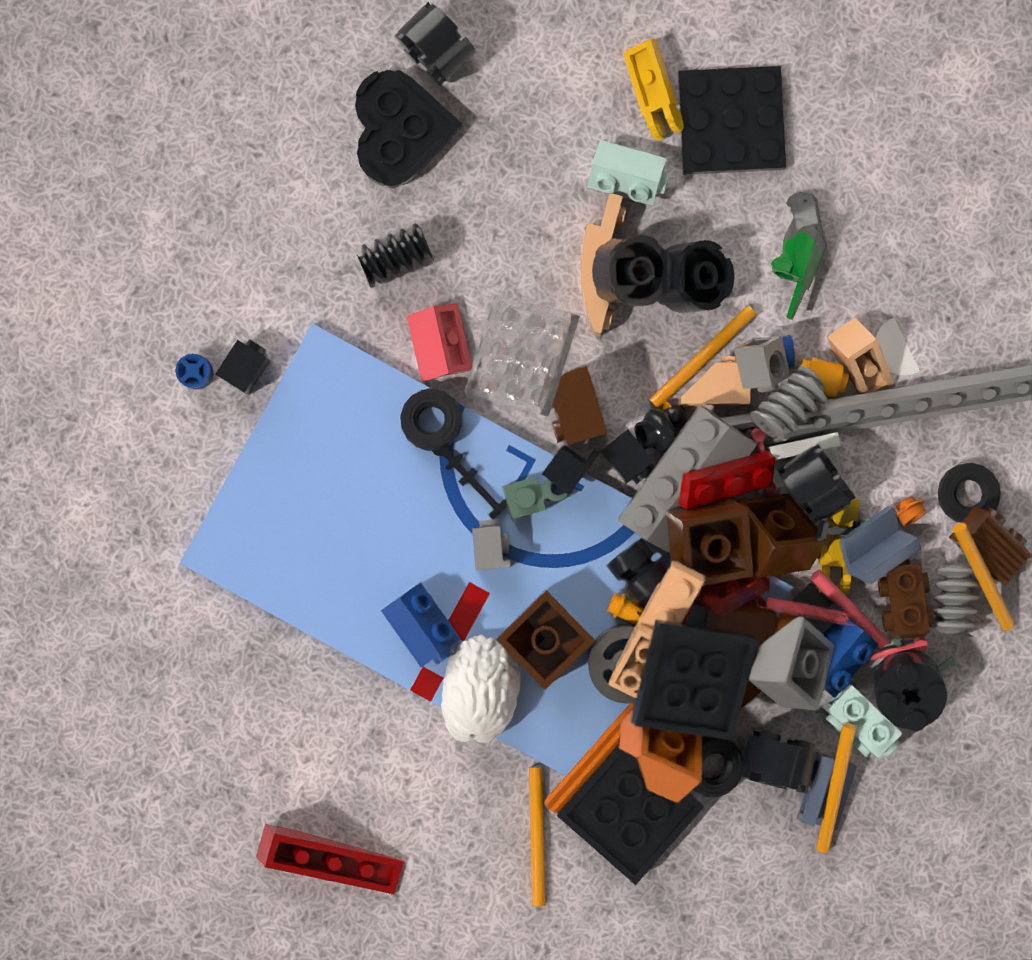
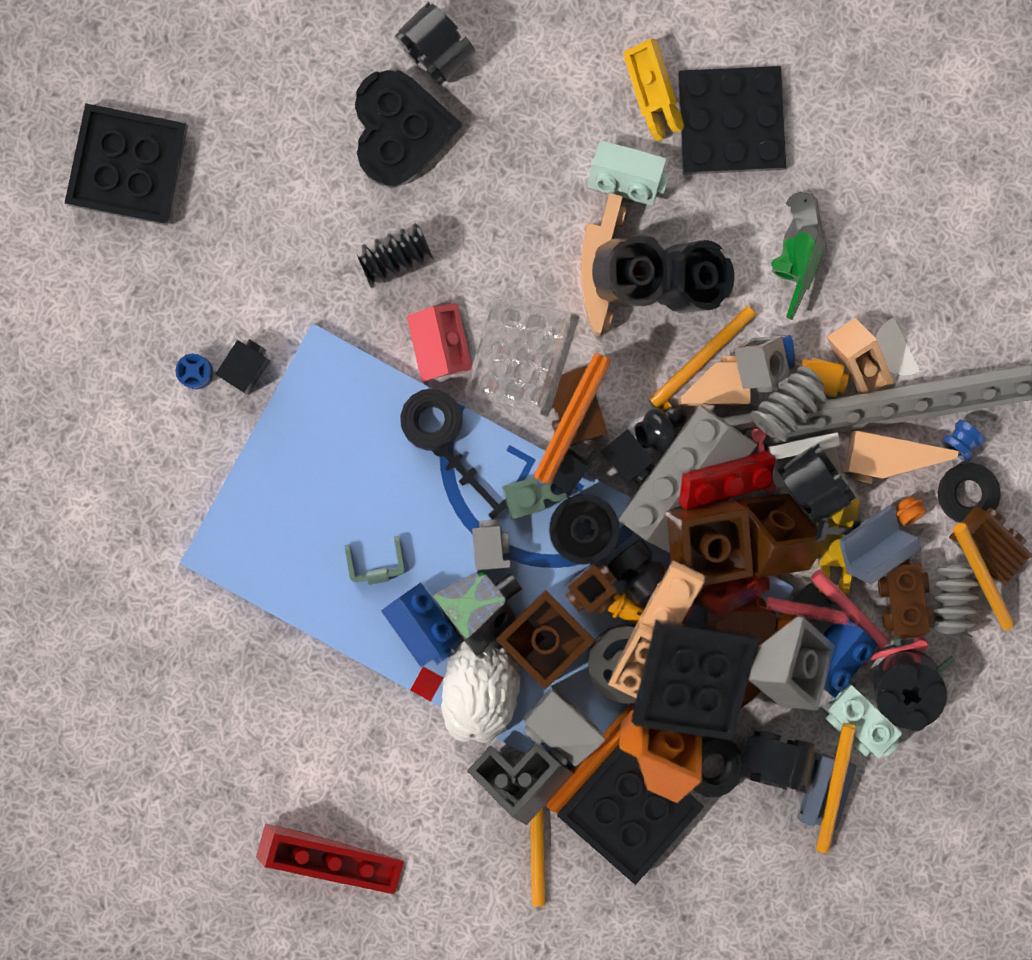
(126, 164): none -> black plate
(378, 575): none -> sand green piece
(479, 608): none -> black torso
(520, 787): none -> dark grey brick
(562, 727): none -> light grey slope
(572, 418): none -> orange axle
(592, 589): none -> reddish brown brick
(602, 522): none -> black brick
(880, 456): none -> light nougat slope
(964, 439): none -> blue wheel

